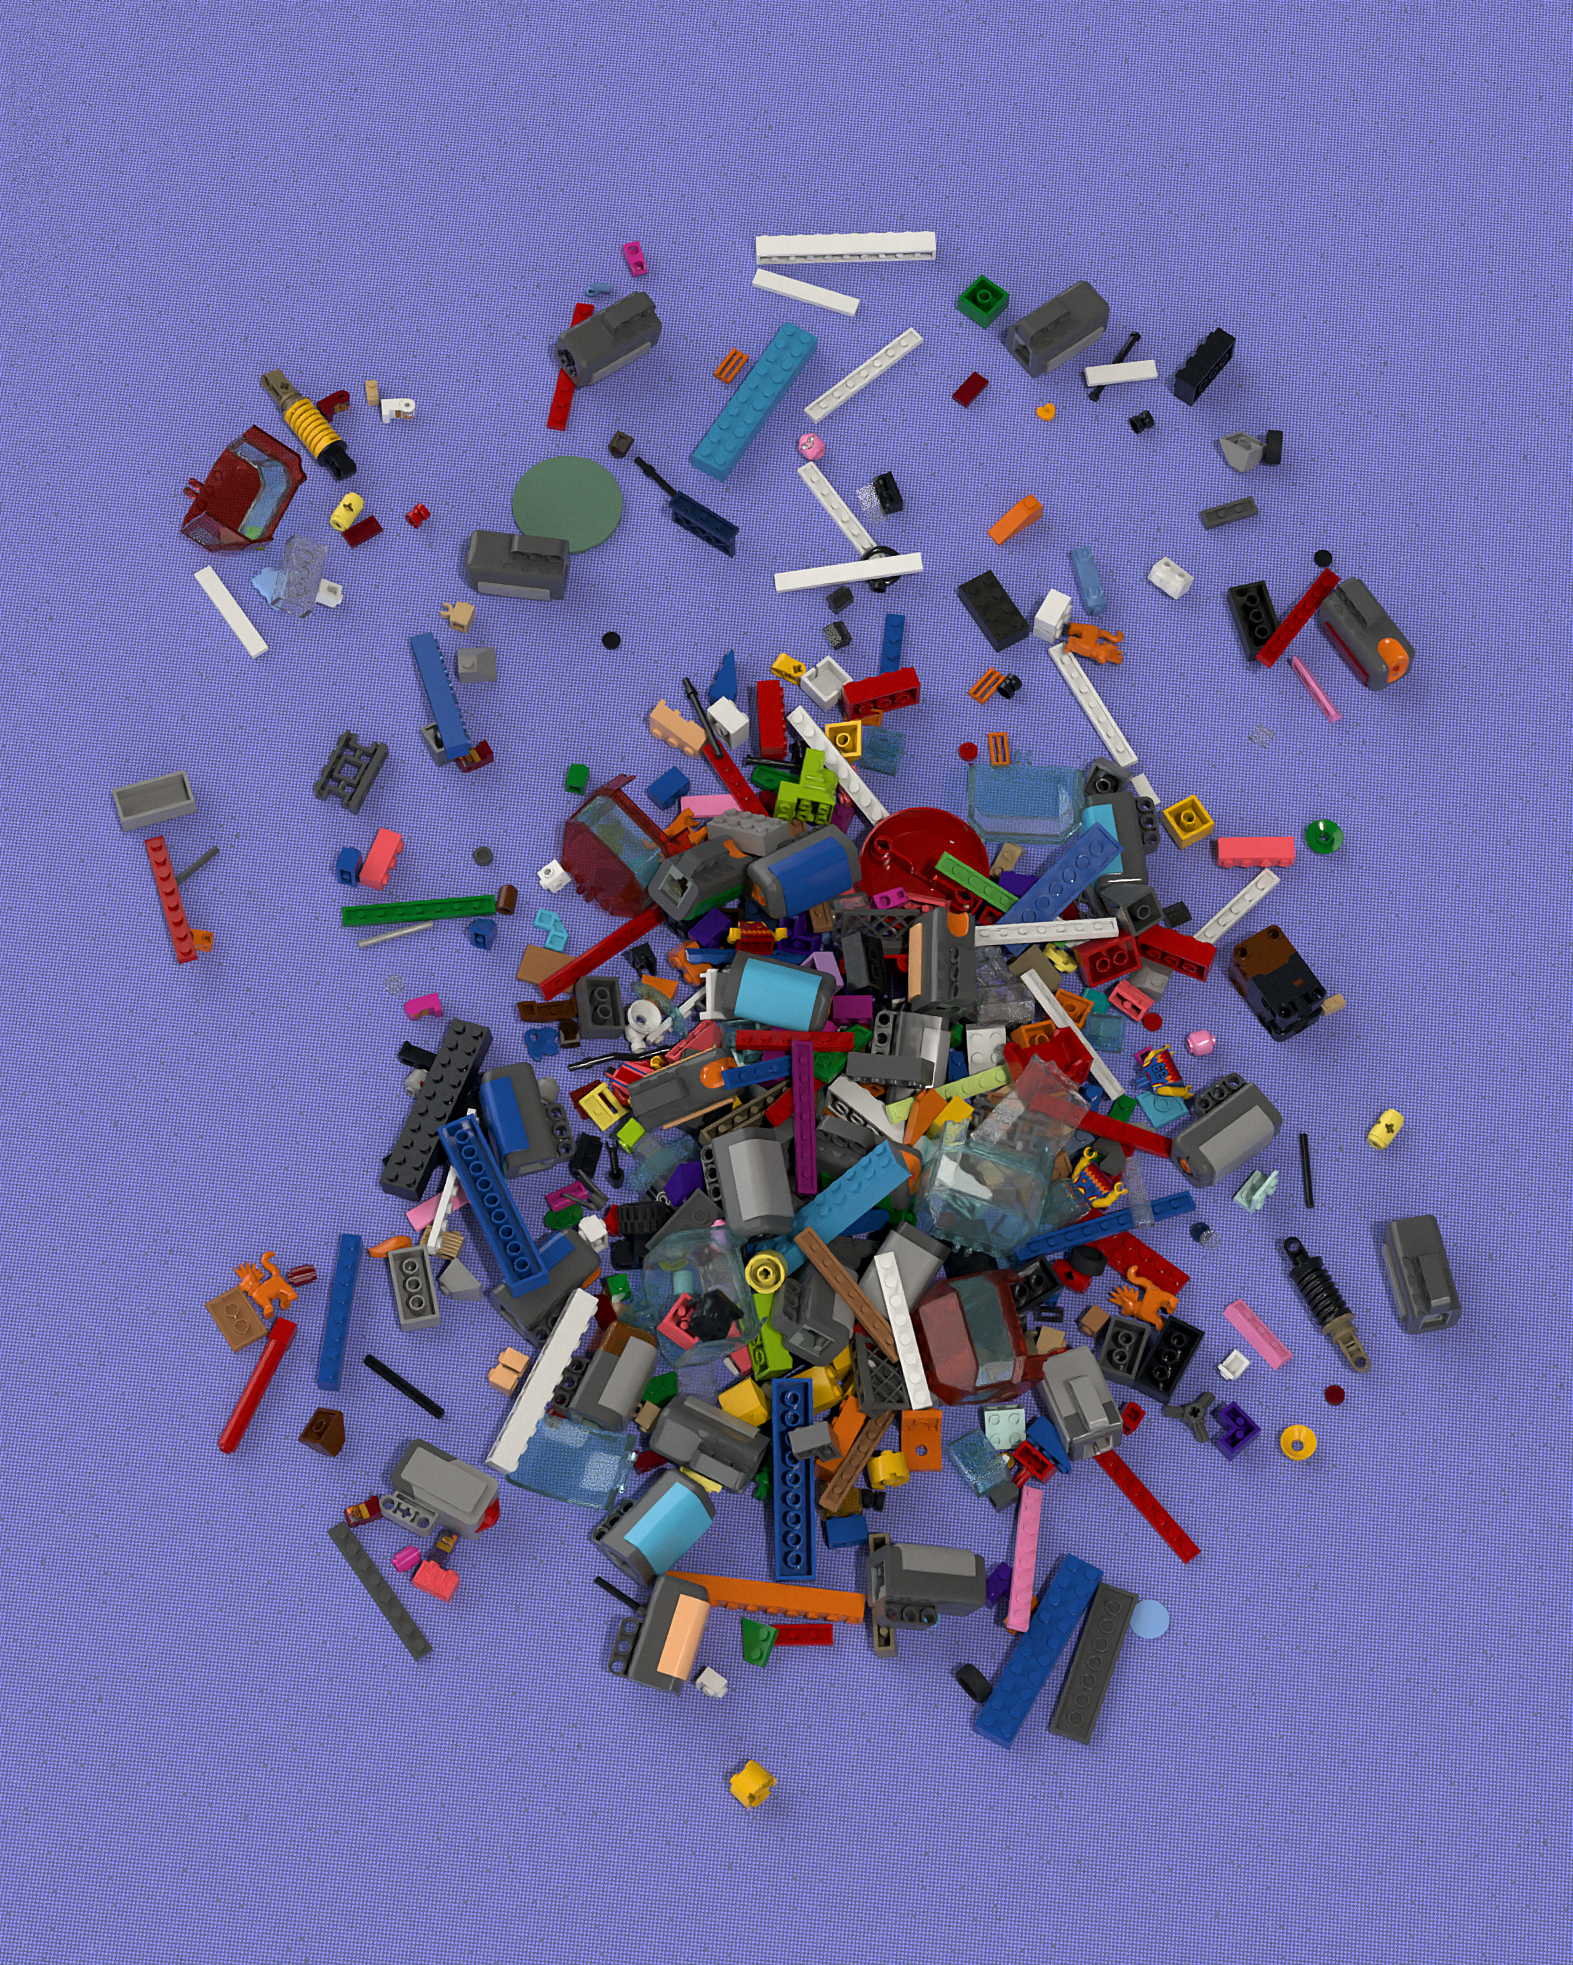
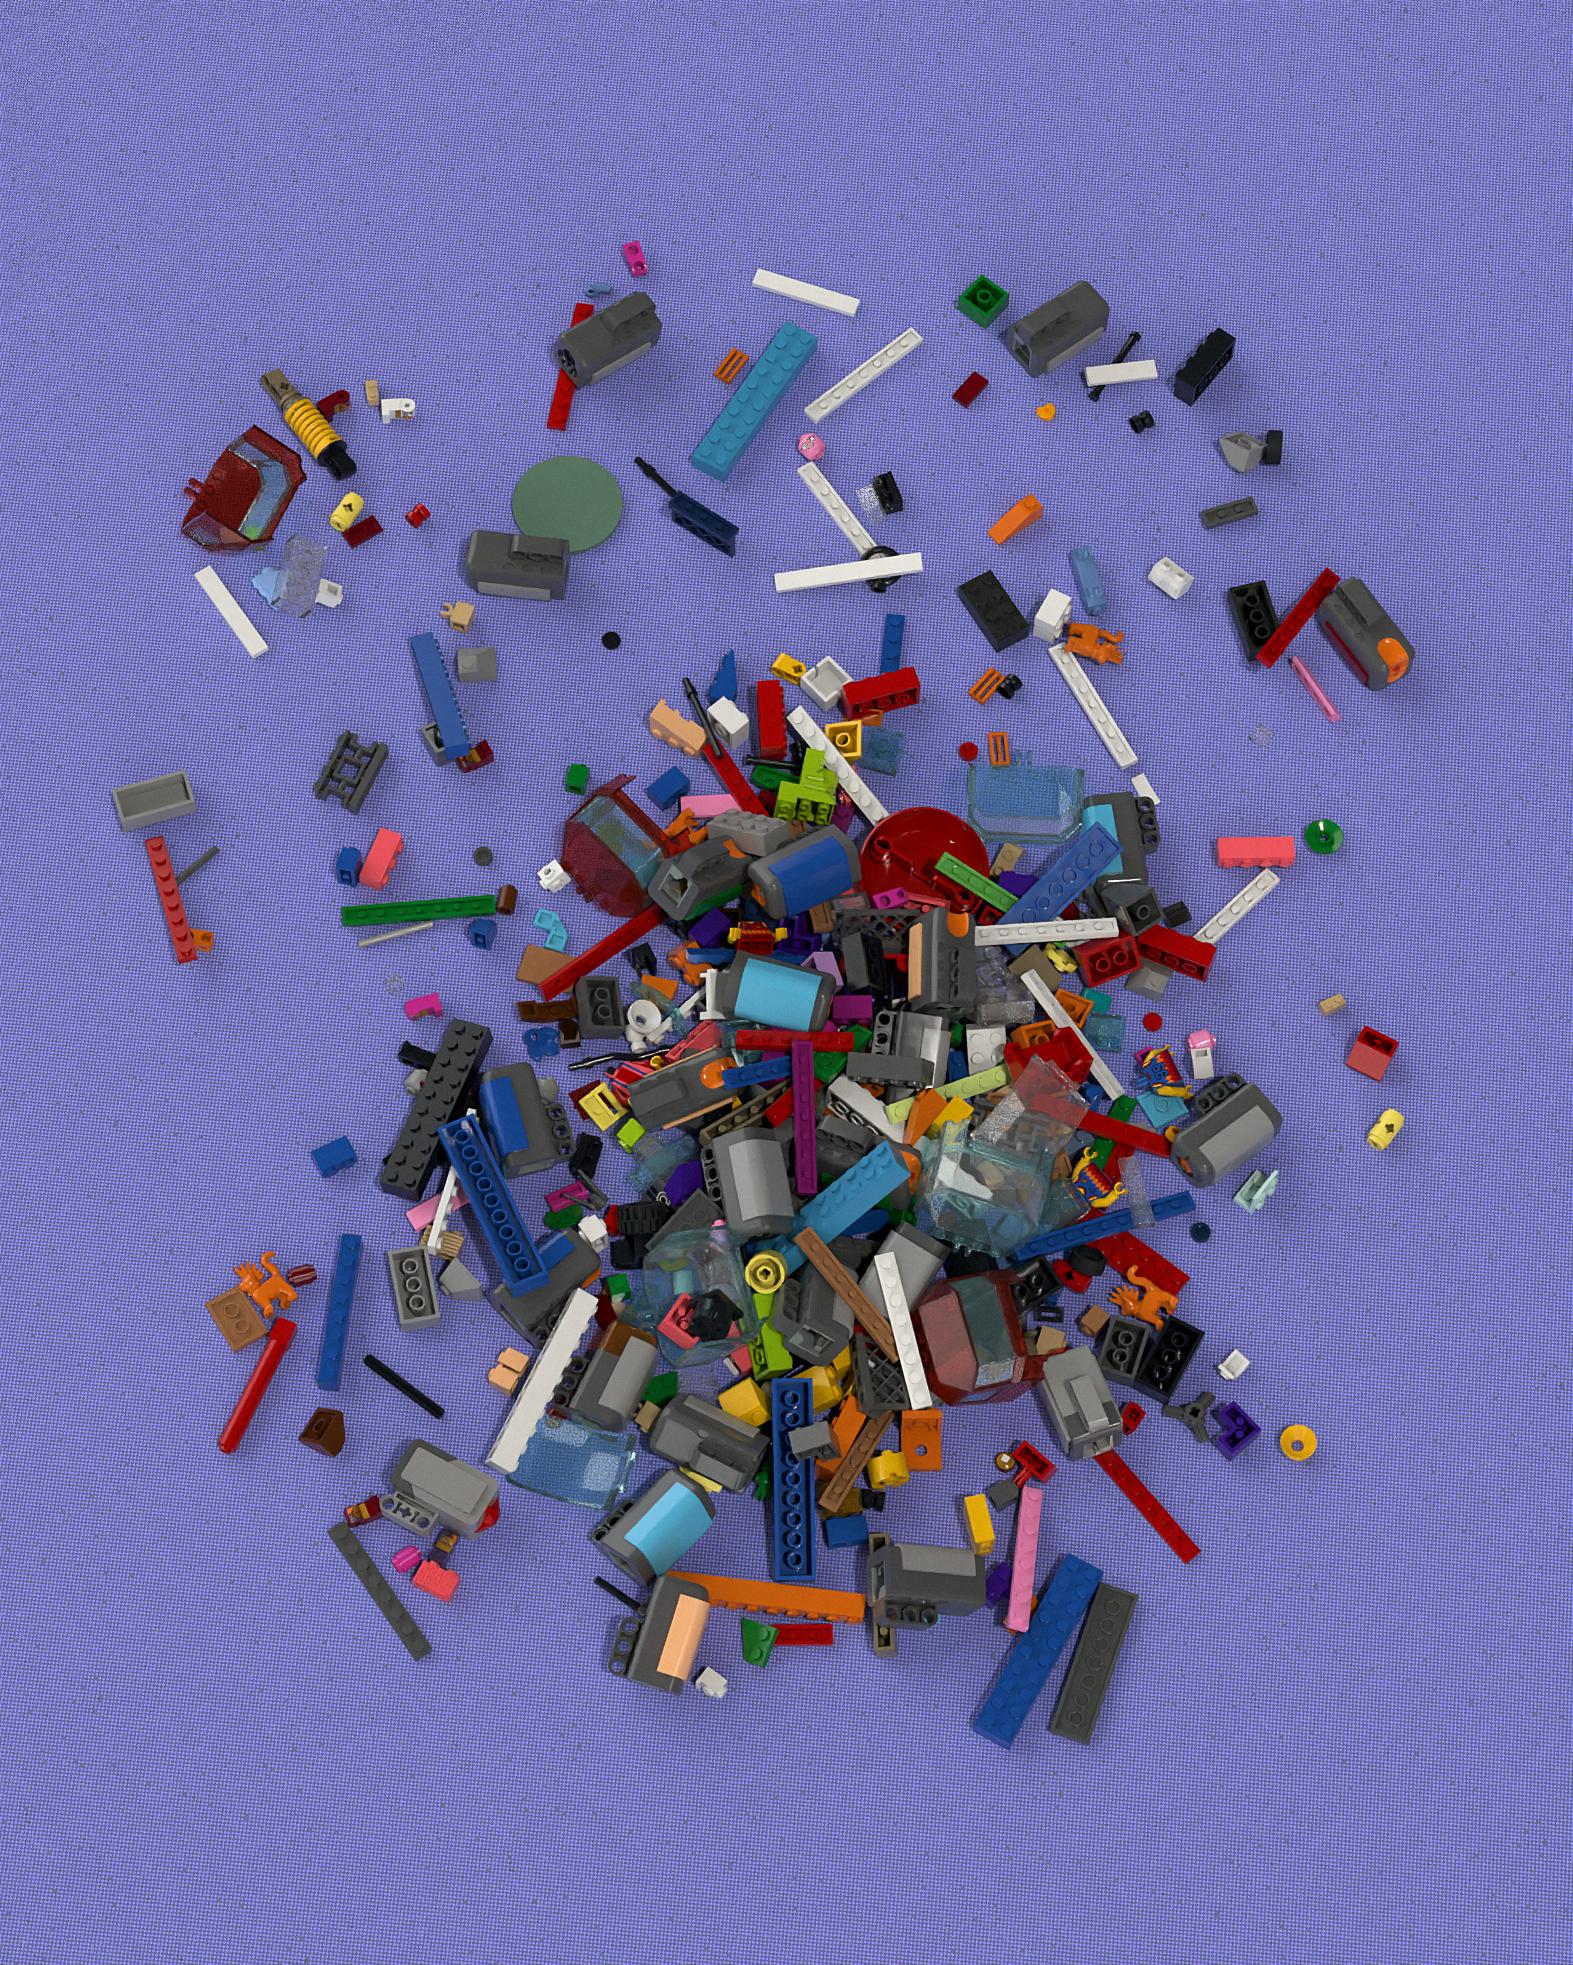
(334, 1157): none -> blue brick
(393, 1243): orange arm -> none
(616, 1174): black brick -> none
(620, 444): dark brown plate -> none
(648, 1461): dark red leg -> none
(752, 1784): yellow brick -> none
(838, 635): clear smoke piece -> none
(840, 599): clear smoke piece -> none
(845, 248): white brick -> none
(973, 1682): black tyre -> none
(978, 1462): clear light blue brick -> none
(979, 1524): none -> yellow brick
(1005, 1425): light aqua bracket -> none
(1046, 1438): blue slope -> none
(1106, 778): flat silver slope -> none
(1115, 1158): dark grey tile -> none
(1131, 1000): coral brick -> none
(1149, 1619): light blue piece -> none
(1171, 1132): none -> light orange tile
(1187, 822): yellow brick -> none
(1202, 1063): none -> white brick
(1210, 1240): clear tile -> none
(1257, 1334): bright pink slope -> none
(1276, 983): black piece -> none
(1306, 1170): black bar -> none
(1322, 558): black piece -> none
(1326, 1303): black piece -> none
(1334, 1395): dark red tile -> none
(1372, 1053): none -> red slope
(1420, 1275): dark grey piece -> none

